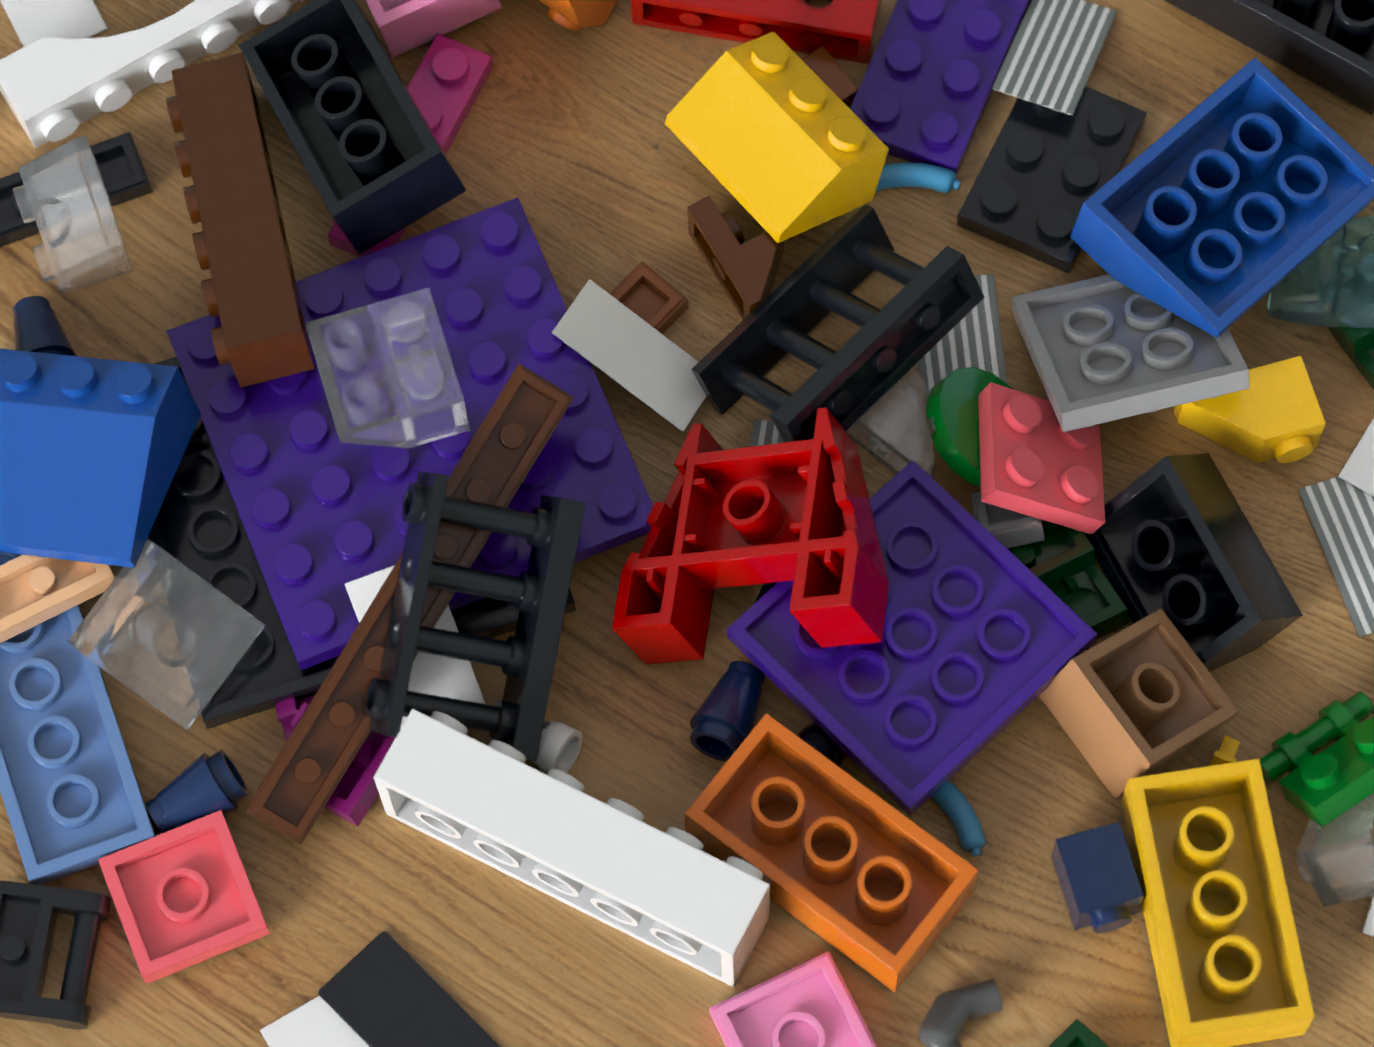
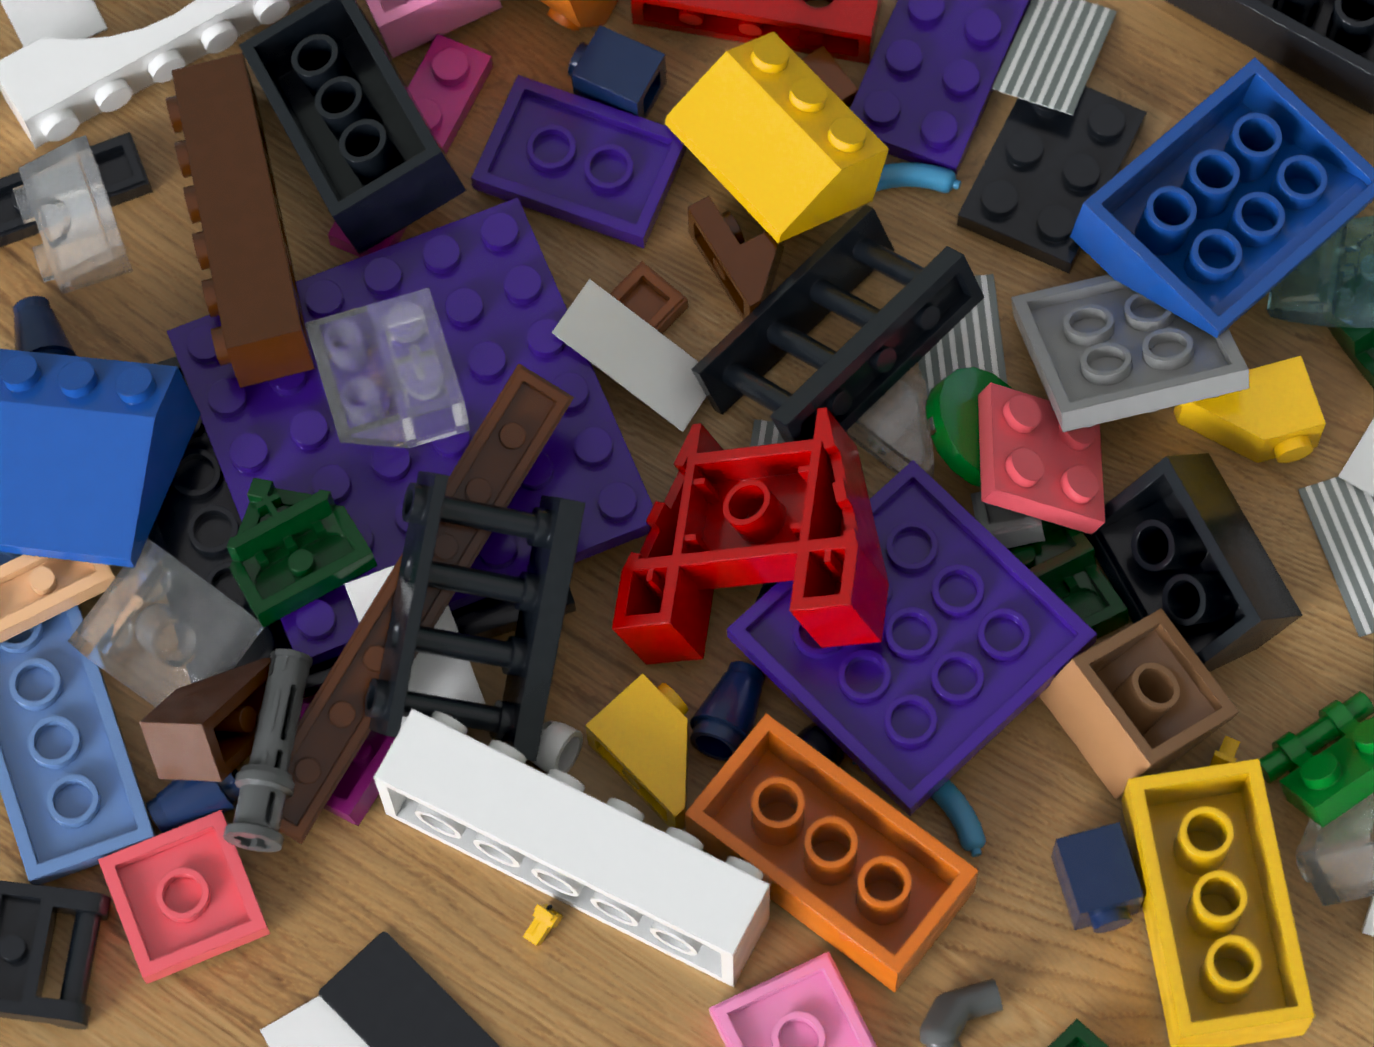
(207, 725): none -> reddish brown slope
(266, 779): none -> dark grey pin
(294, 549): none -> dark green slope
(544, 921): none -> yellow piece
(579, 161): none -> dark purple plate
(618, 72): none -> dark blue brick
(647, 745): none -> yellow slope

